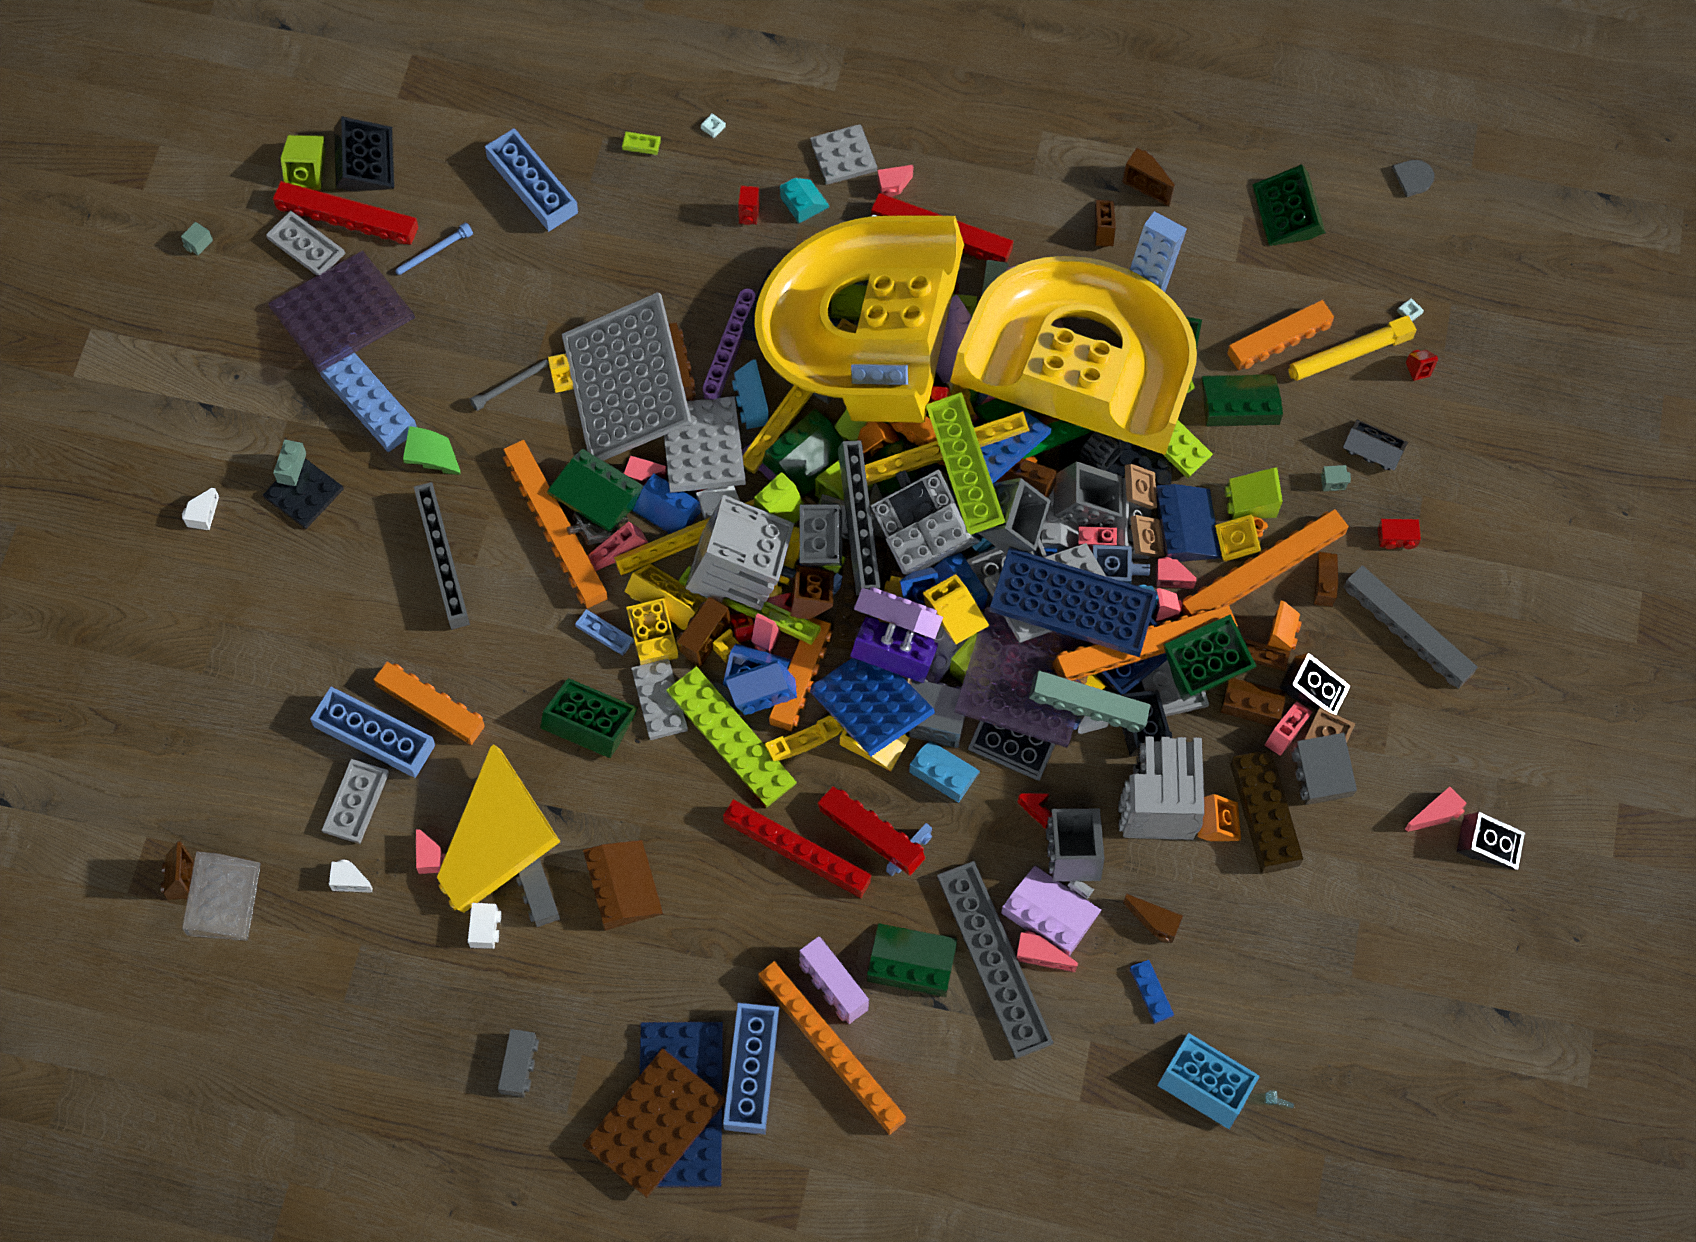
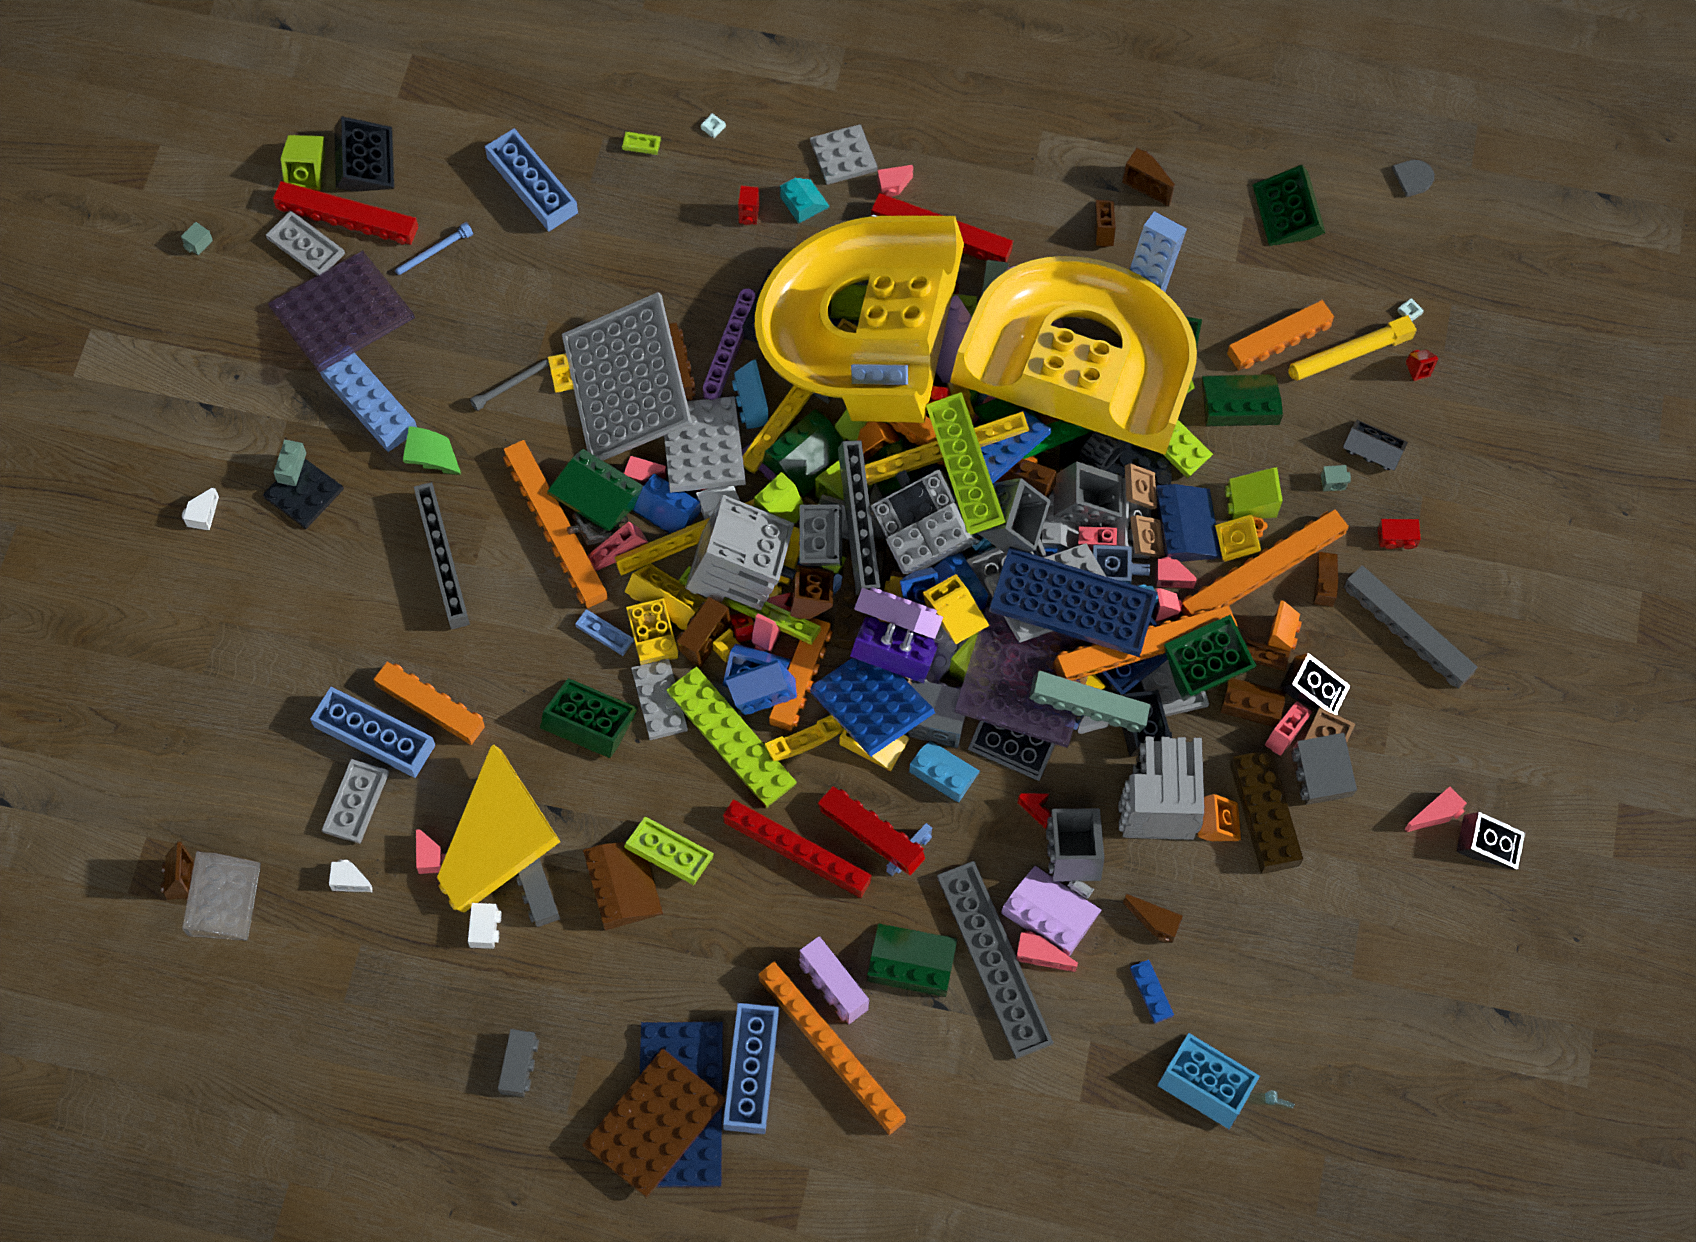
(669, 850): none -> lime plate

